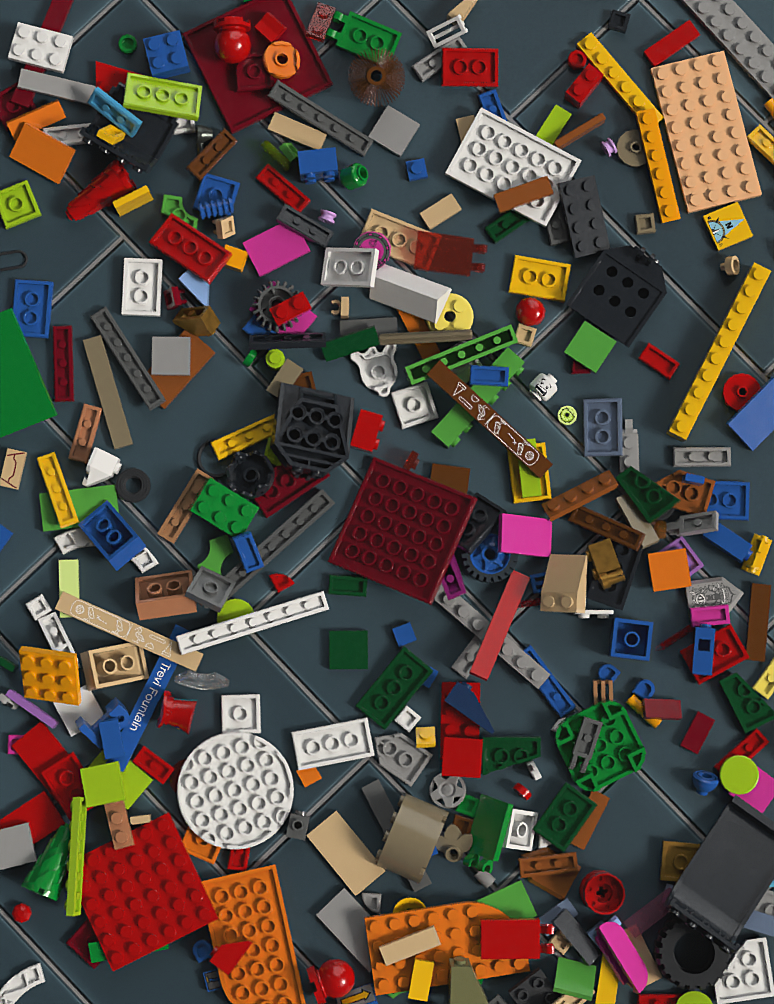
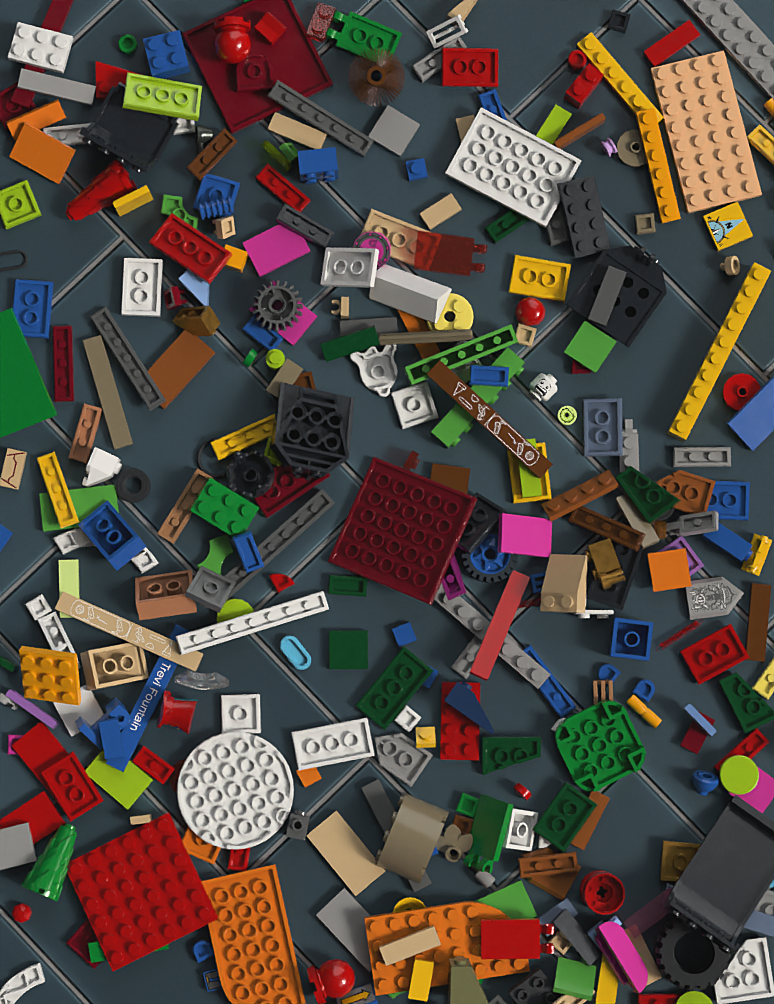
(76, 860): lime plate -> none
(102, 784): lime tile -> none
(111, 134): yellow tile -> none
(114, 112): dark azure tile -> none
(119, 825): nougat plate -> none
(171, 356): light grey tile -> none
(229, 954): red slope -> none
(278, 70): orange tile -> none
(287, 341): black tile -> none
(290, 309): red plate -> none
(295, 652): none -> medium azure tile
(327, 216): lavender bush -> none
(353, 176): green head -> none
(366, 431): red brick -> none
(372, 901): light grey tile -> none
(447, 790): light grey wheel -> none
(462, 757): red tile -> none
(523, 194): dark orange tile -> none
(533, 770): white tile -> none
(585, 742): dark grey hinge -> none
(607, 296): none -> dark grey tile
(658, 361): red tile -> none
(661, 709): dark red tile -> none
(693, 479): blue tile -> none
(703, 650): blue brick -> none
(706, 727): none -> medium blue tile
(709, 615): dark pink tile -> none

